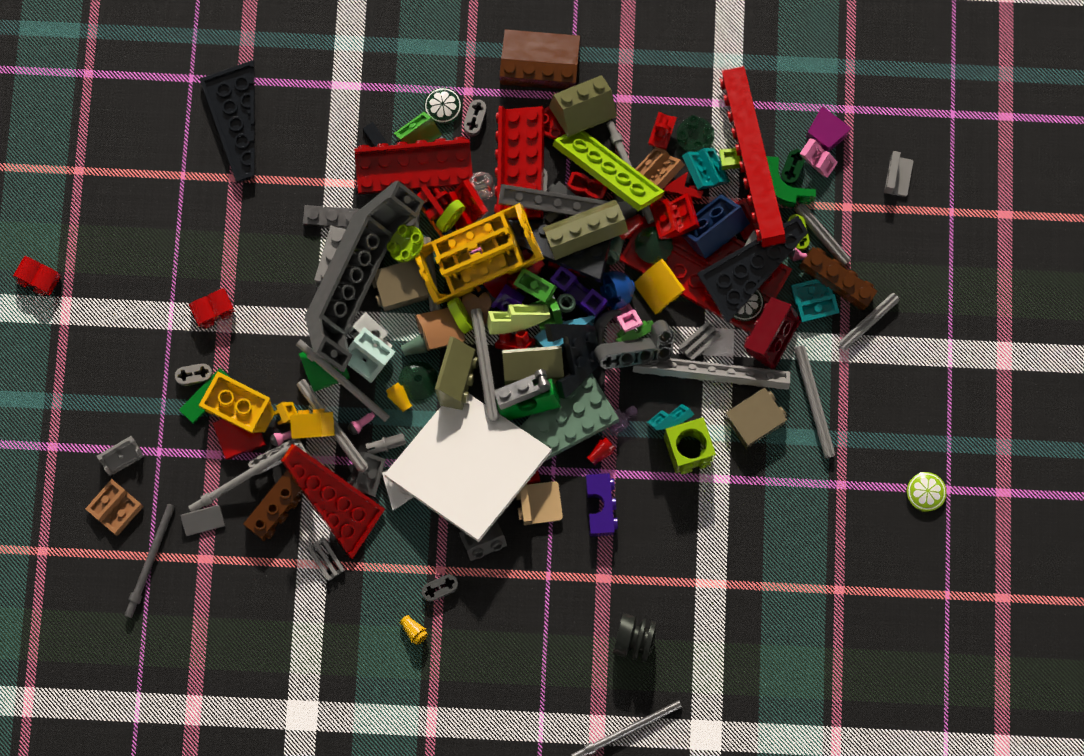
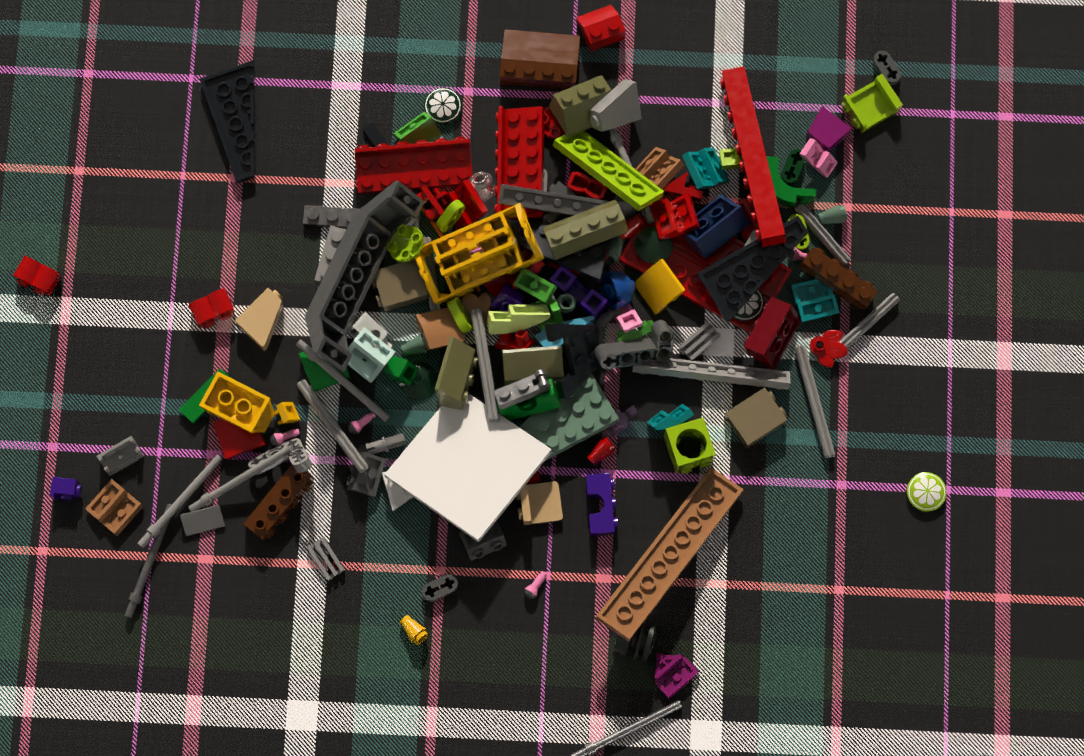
(65, 488): none -> dark purple brick
(154, 530): none -> light grey bar
(192, 370): light grey beam -> none
(262, 317): none -> tan slope
(312, 424): yellow brick -> none
(340, 505): red wing -> none
(399, 397): yellow cone -> none
(400, 370): none -> green brick
(471, 116): light grey beam -> none
(531, 590): none -> bright pink piece
(601, 27): none -> red slope
(617, 107): none -> light grey slope
(662, 131): red hips -> none
(669, 554): none -> medium nougat plate
(673, 673): none -> magenta slope
(695, 134): clear green dish -> none
(831, 349): none -> red plate
(833, 215): none -> sand green cone
(871, 104): none -> lime panel
(890, 65): none -> dark grey beam
(898, 175): light grey panel -> none

